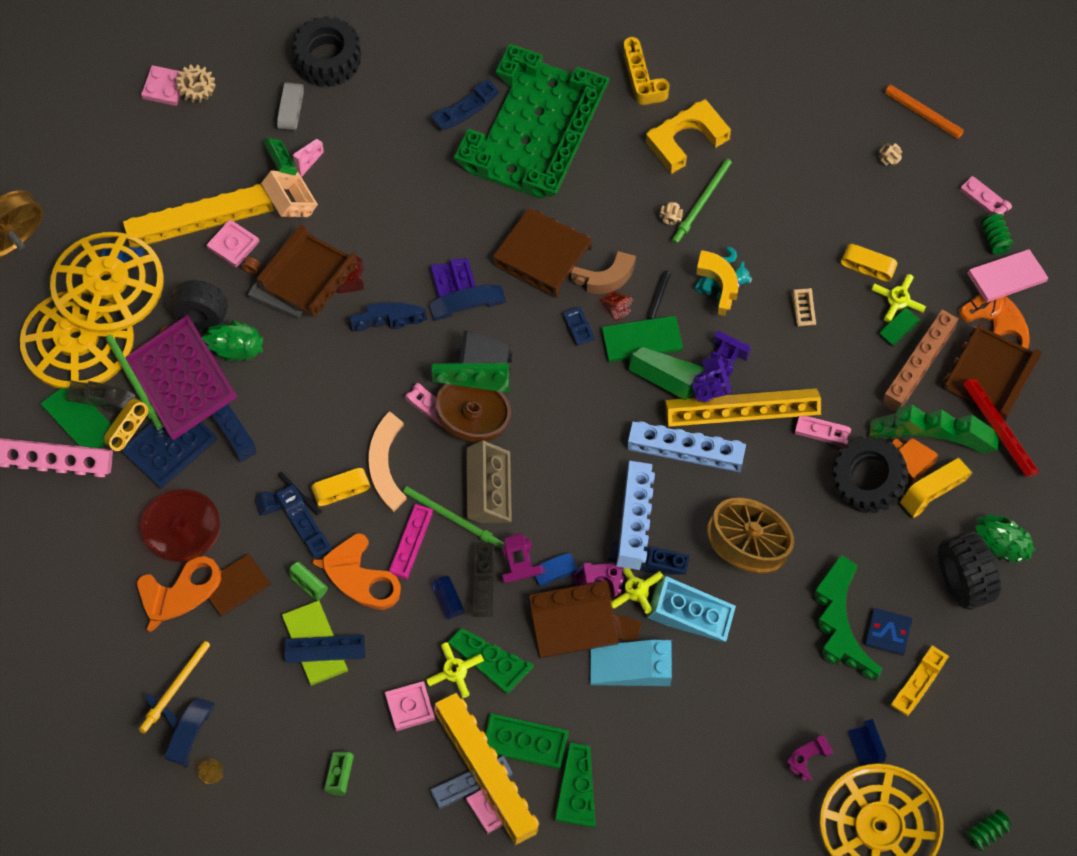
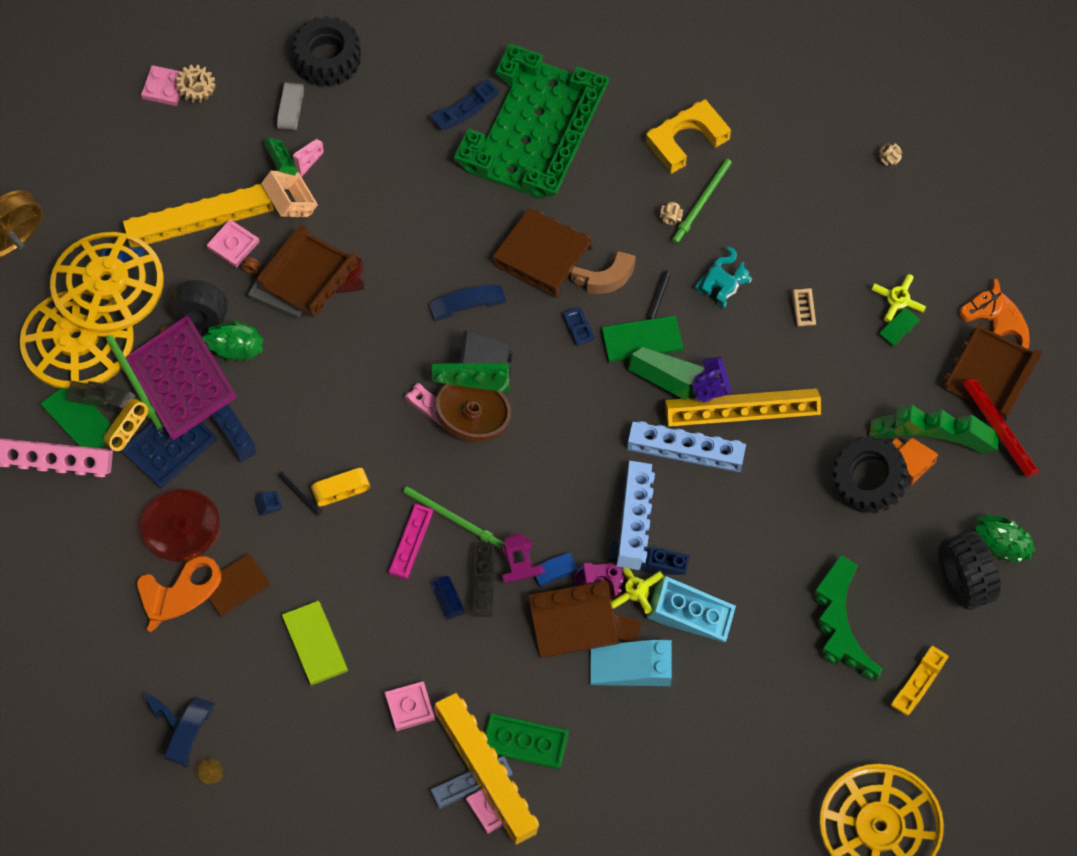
(154, 714): yellow bar -> none
(303, 521): dark blue slope -> none
(307, 581): bright green brick -> none
(324, 648): dark blue slope -> none
(339, 773): bright green brick -> none
(344, 571): orange animal -> none
(378, 462): light nougat tile -> none
(393, 313): dark blue slope -> none
(450, 665): neon yellow bar -> none
(451, 277): dark purple slope -> none
(488, 483): dark tan slope -> none
(498, 666): green wing -> none
(576, 794): green wing -> none
(617, 304): clear red slope -> none
(639, 70): yellow beam -> none
(721, 271): yellow arch -> none
(729, 350): dark purple tile -> none
(750, 535): pearl gold wheel -> none
(817, 746): magenta tile -> none
(823, 430): bright pink plate -> none
(867, 744): clear blue panel -> none
(869, 262): yellow beam -> none
(889, 632): dark blue tile -> none
(920, 360): nougat brick -> none
(924, 111): orange axle -> none
(934, 485): yellow beam -> none
(985, 197): bright pink plate -> none
(988, 829): green piece -> none
(997, 233): green piece -> none
(1007, 275): bright pink tile -> none

